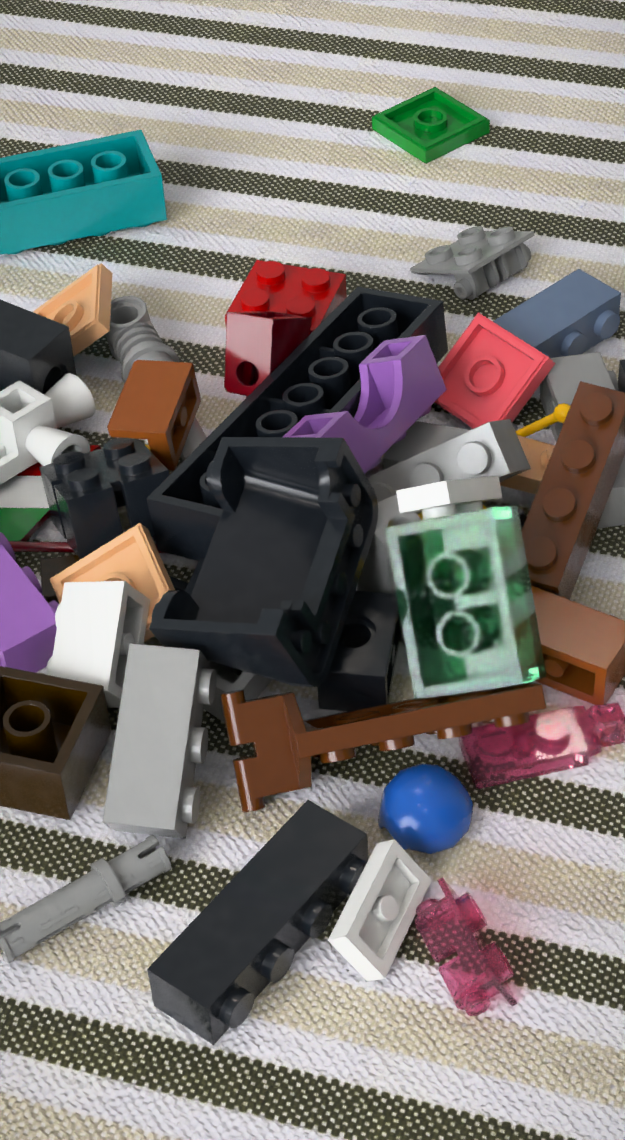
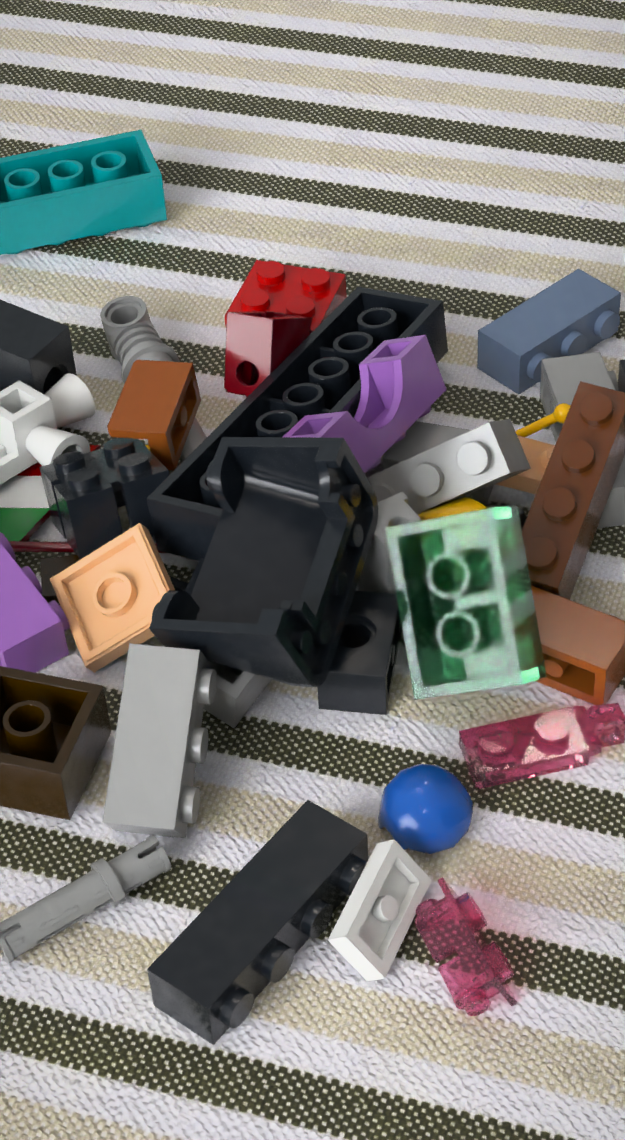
(83, 307): light nougat tile -> none
(95, 633): white brick -> none
(287, 742): reddish brown hinge -> none
(430, 125): green tile -> none
(449, 496): white plate -> none
(479, 259): light grey hinge -> none
(490, 374): coral tile -> none

